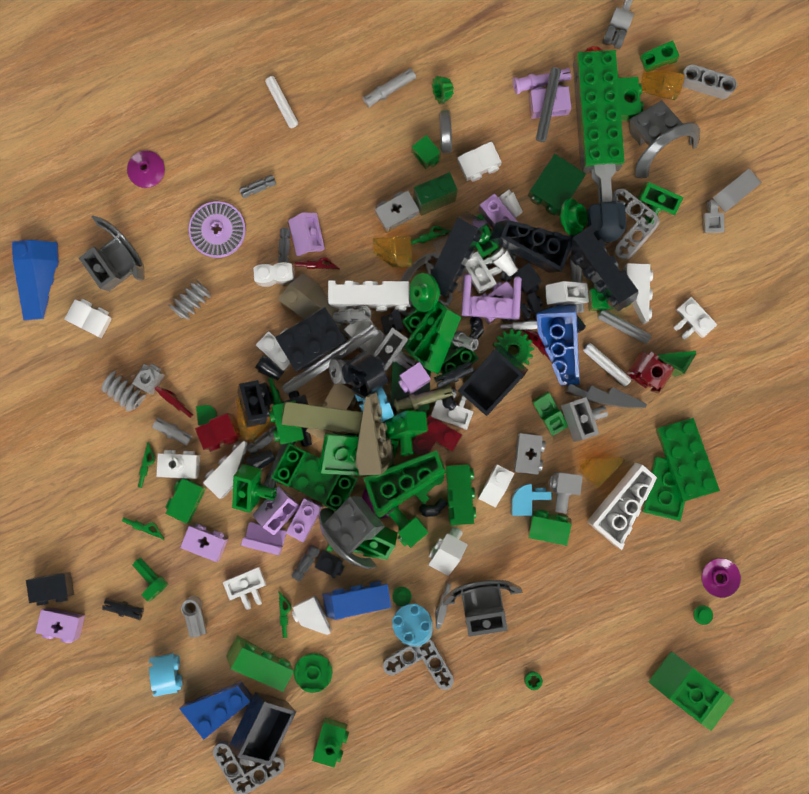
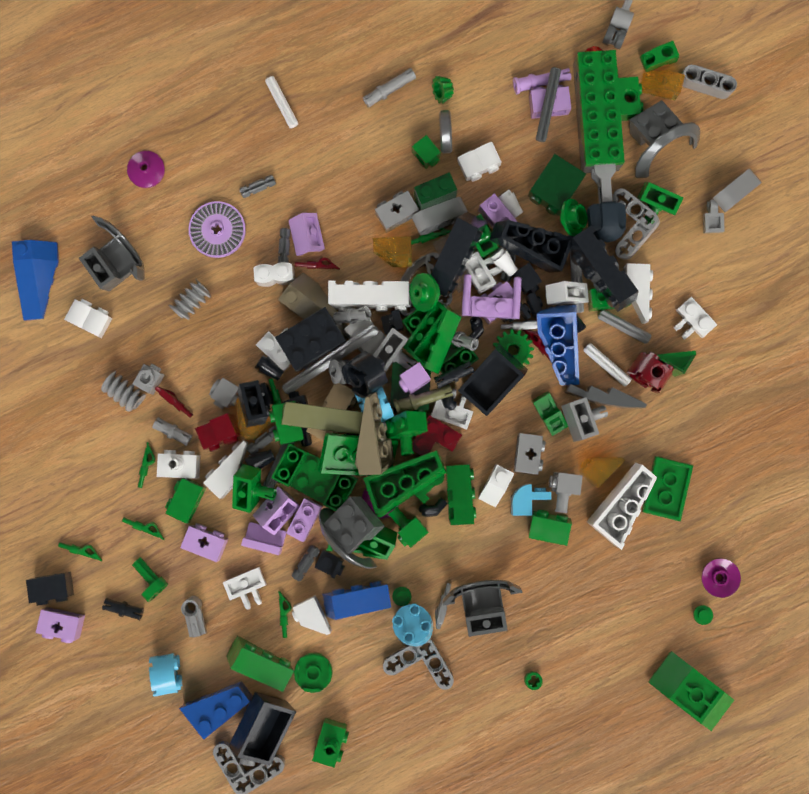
(81, 551): none -> green hand
(205, 413): green tile -> none
(224, 393): none -> light grey brick
(439, 215): none -> light grey beam
(447, 552): white brick -> none
(687, 460): green plate -> none

